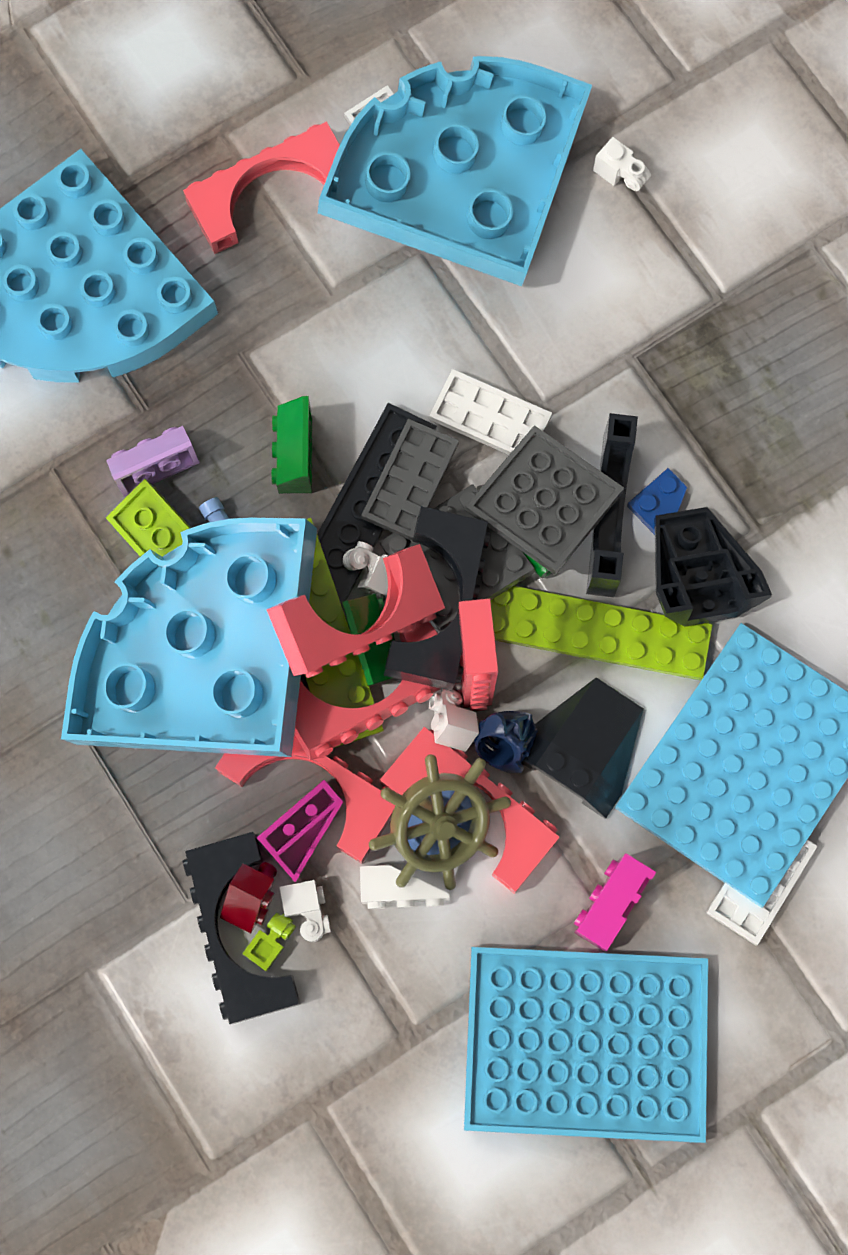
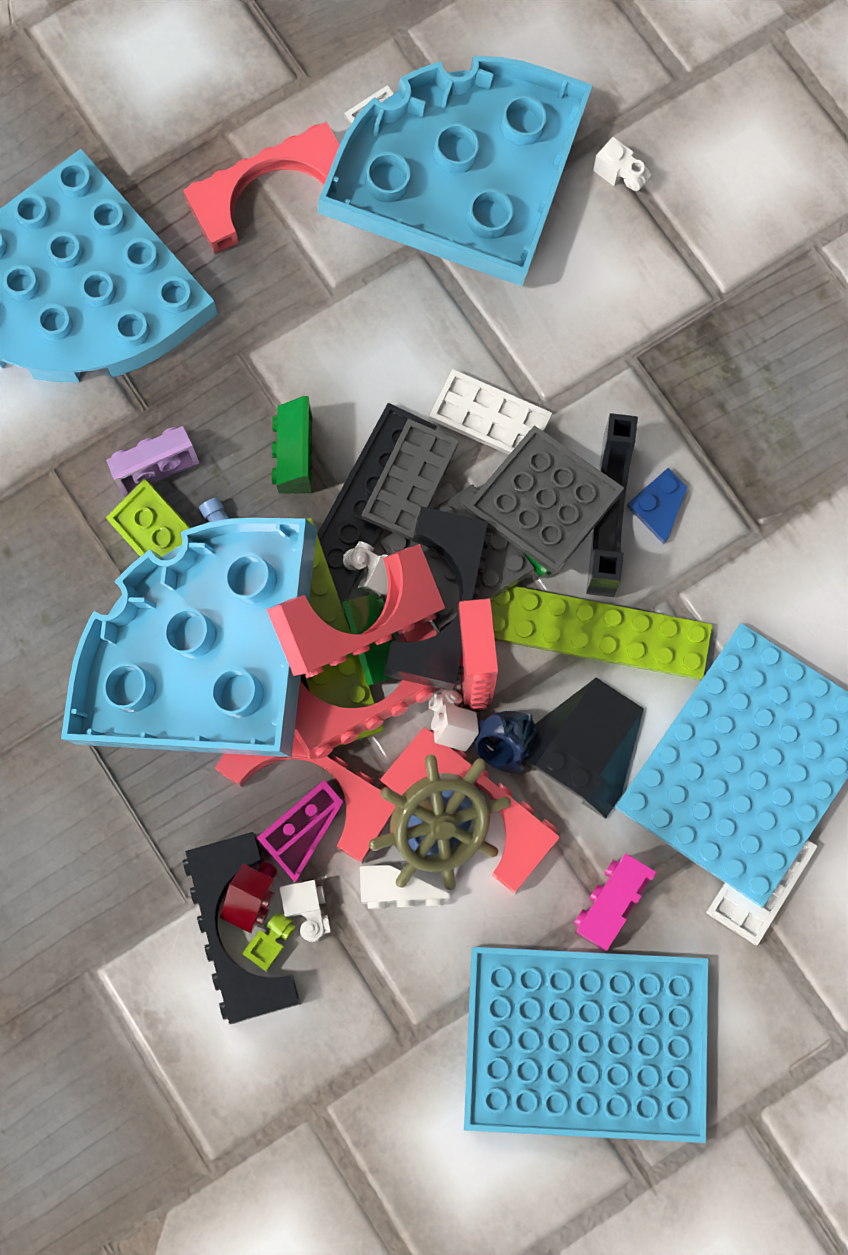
(703, 570): black wedge -> none

